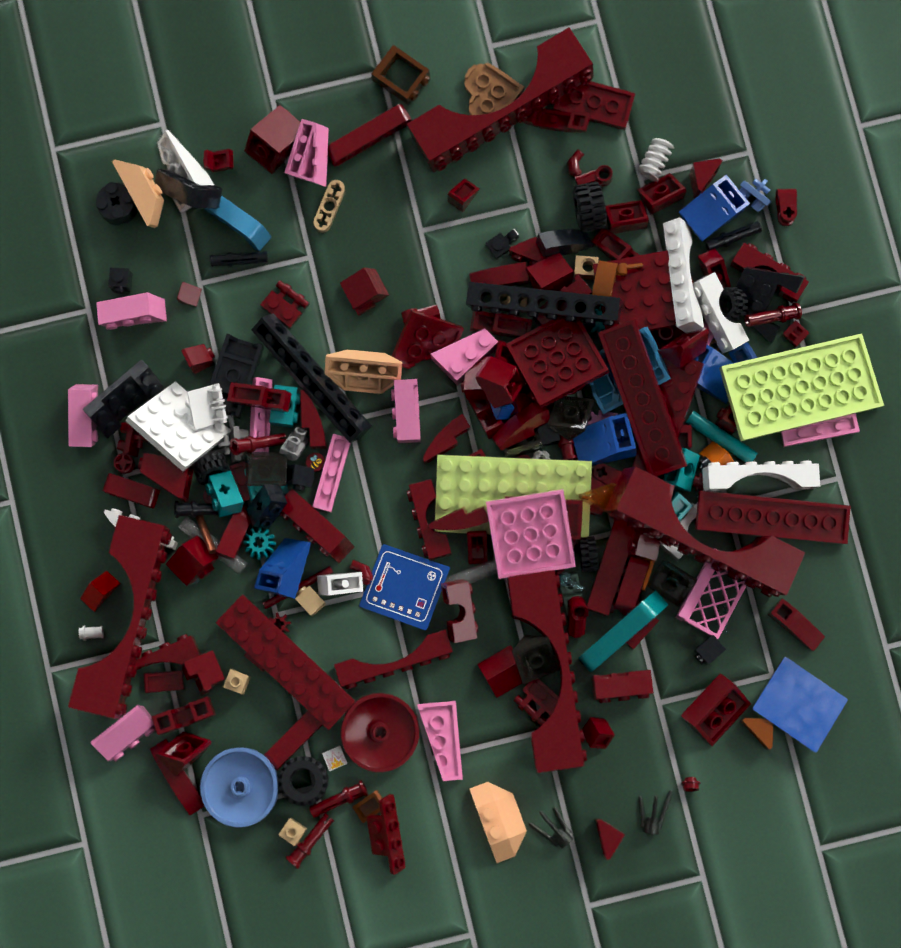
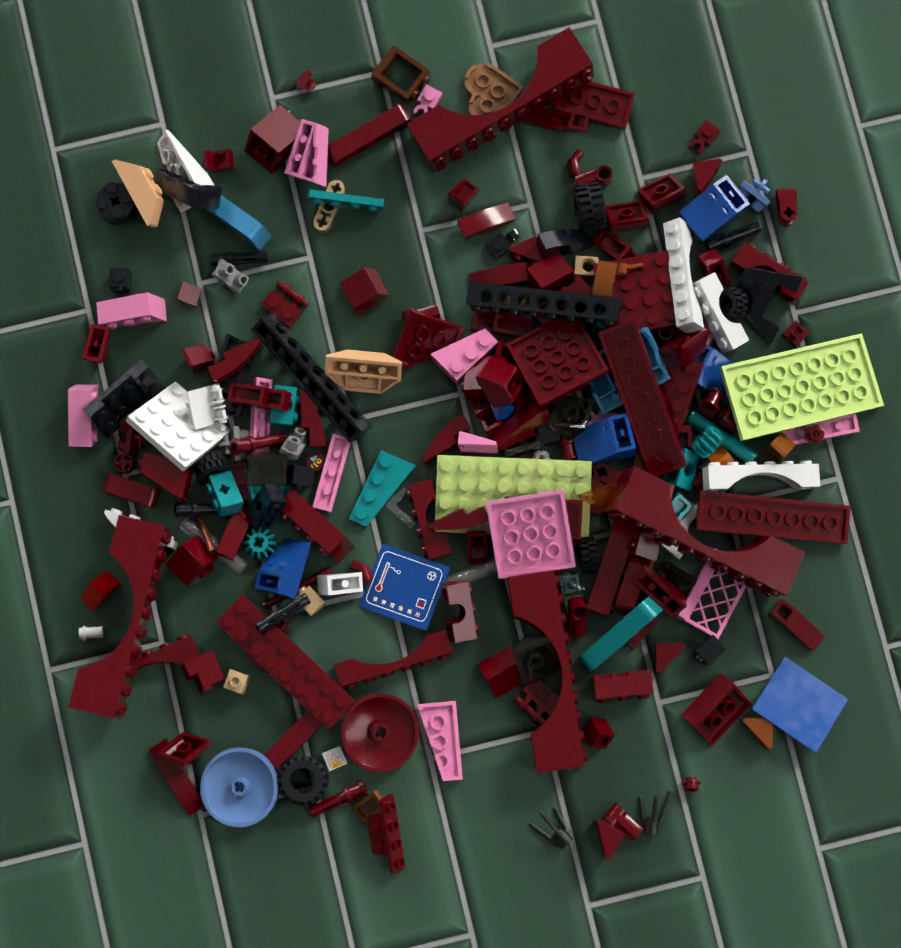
(97, 344): none -> dark red slope
(124, 734): bright pink slope -> none
(164, 681): dark red tile -> none
(183, 716): dark red arch -> none
(230, 277): none -> light grey hips
(235, 360): none -> dark red slope
(276, 617): none -> black pin
(293, 831): tan brick -> none
(304, 848): dark red pin -> none
(305, 82): none -> dark red tile
(338, 199): none -> teal plate
(383, 481): none -> teal wing
(398, 512): none -> clear piece
(406, 411): bright pink wedge -> none
(428, 99): none -> bright pink plate
(476, 444): none -> bright pink slope
(485, 221): none -> dark red slope
(499, 819): light nougat wedge -> none
(619, 819): none -> dark red piece
(654, 158): white piece -> none
(661, 591): none -> dark red slope
(665, 653): none -> dark red slope
(705, 135): none -> dark red plate
(707, 442): none -> teal gear
(711, 403): none -> dark red piece
(742, 353): blue slope -> none
(779, 448): none -> dark orange slope
(781, 314): dark red pin -> none
(814, 439): none -> dark red plate

